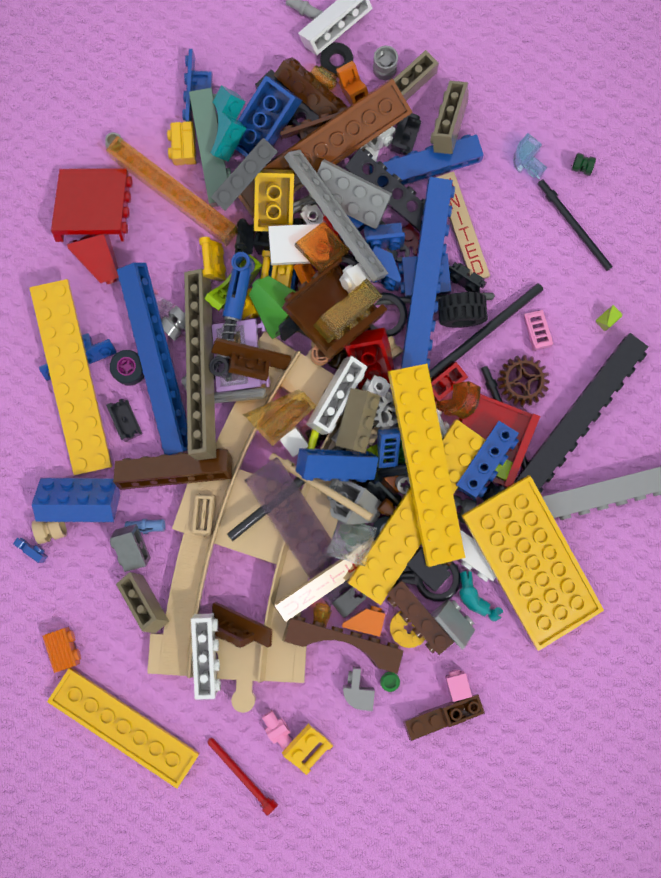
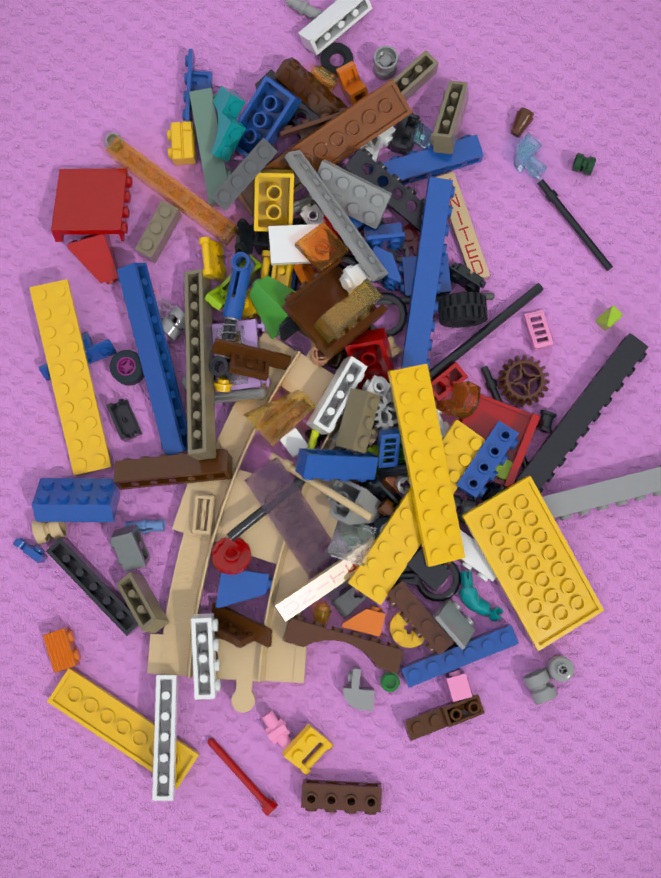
(93, 584): none -> black brick
(158, 231): none -> dark tan brick
(165, 738): none -> white brick
(222, 385): none -> yellow plate
(231, 556): none -> red tile
(242, 587): none -> blue slope
(341, 796): none -> reddish brown brick
(422, 136): none -> clear light blue plate
(455, 657): none -> blue brick
(522, 121): none -> reddish brown cone
(539, 684): none -> light grey wheel
(545, 421): none -> black bush
(555, 664): none -> light grey head

